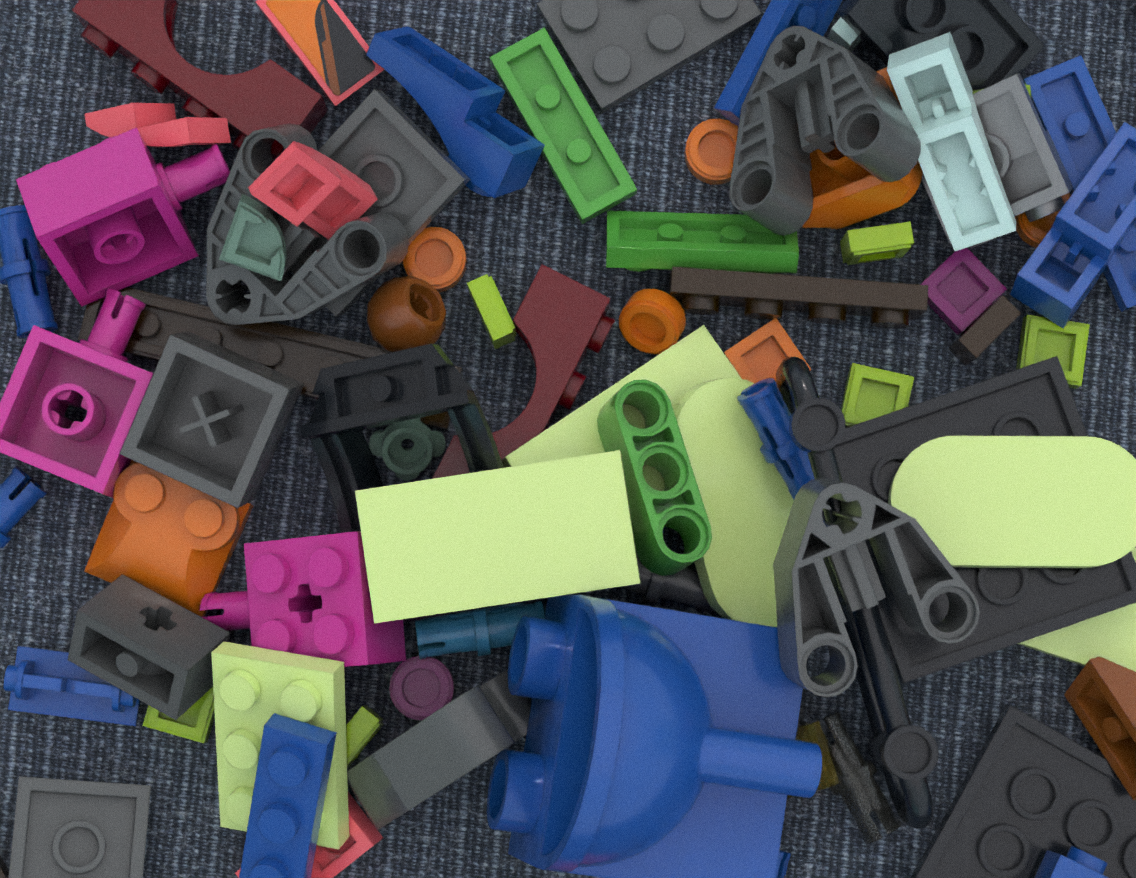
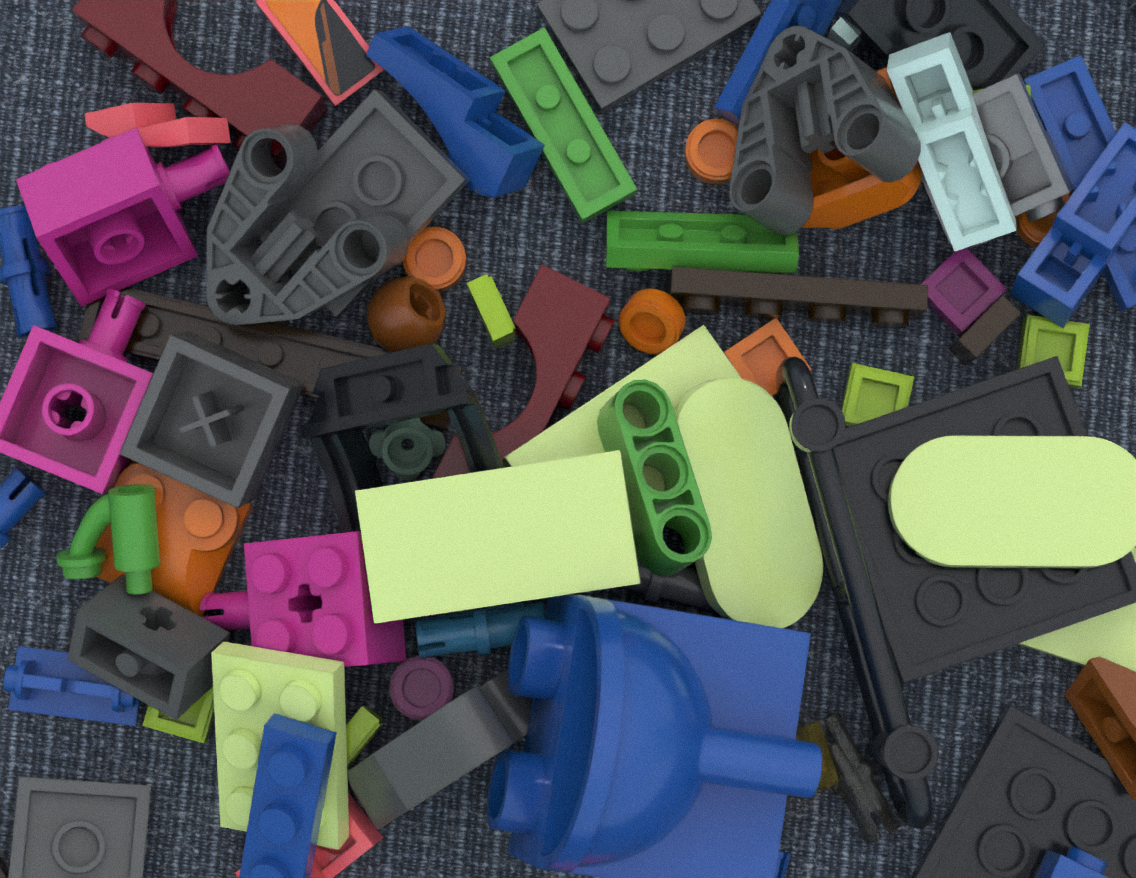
(134, 538): none -> bright green plant
(255, 240): sand green tile -> none
(313, 190): coral slope -> none
(771, 420): blue pin -> none
(806, 598): dark grey connector -> none
(876, 243): lime tile -> none

